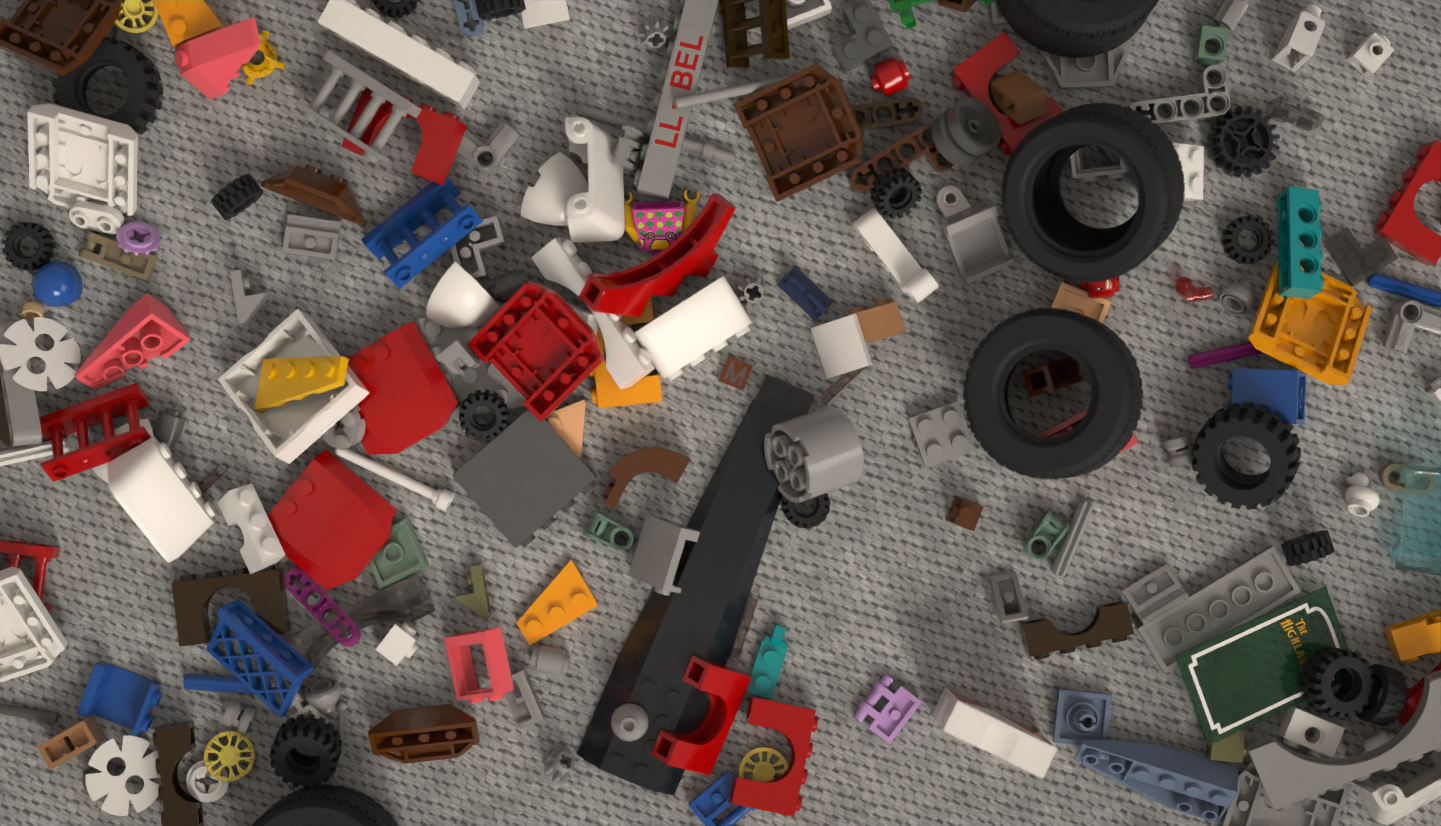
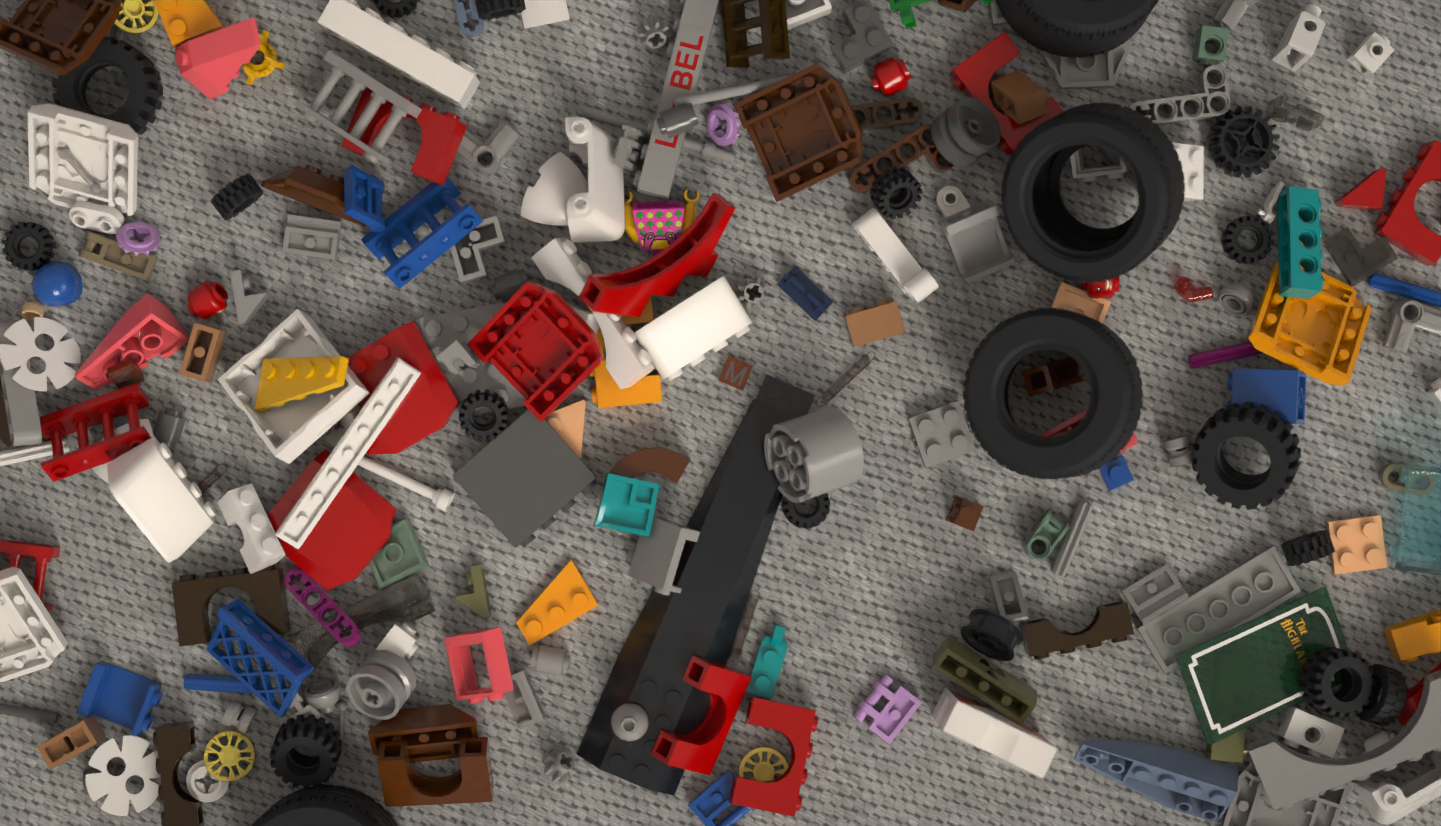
(64, 153): none -> light grey hinge
(125, 373): none -> copper tile
(203, 352): none -> medium nougat brick
(207, 300): none -> red head
(348, 453): none -> white tile
(364, 198): none -> blue plate
(381, 684): none -> light grey wheel
(407, 787): none -> reddish brown arch
(460, 301): white brick -> none
(607, 531): sand green piece -> none
(627, 505): none -> teal plate
(677, 120): none -> dark grey brick
(715, 122): none -> lavender gear
(841, 346): white slope -> none
(985, 679): none -> olive brick
(991, 635): none -> black wheel
(1081, 716): sand blue plate -> none
(1116, 473): none -> blue plate
(1271, 199): none -> white piece
(1357, 544): none -> light nougat plate
(1359, 496): white animal -> none
(1366, 194): none -> red slope

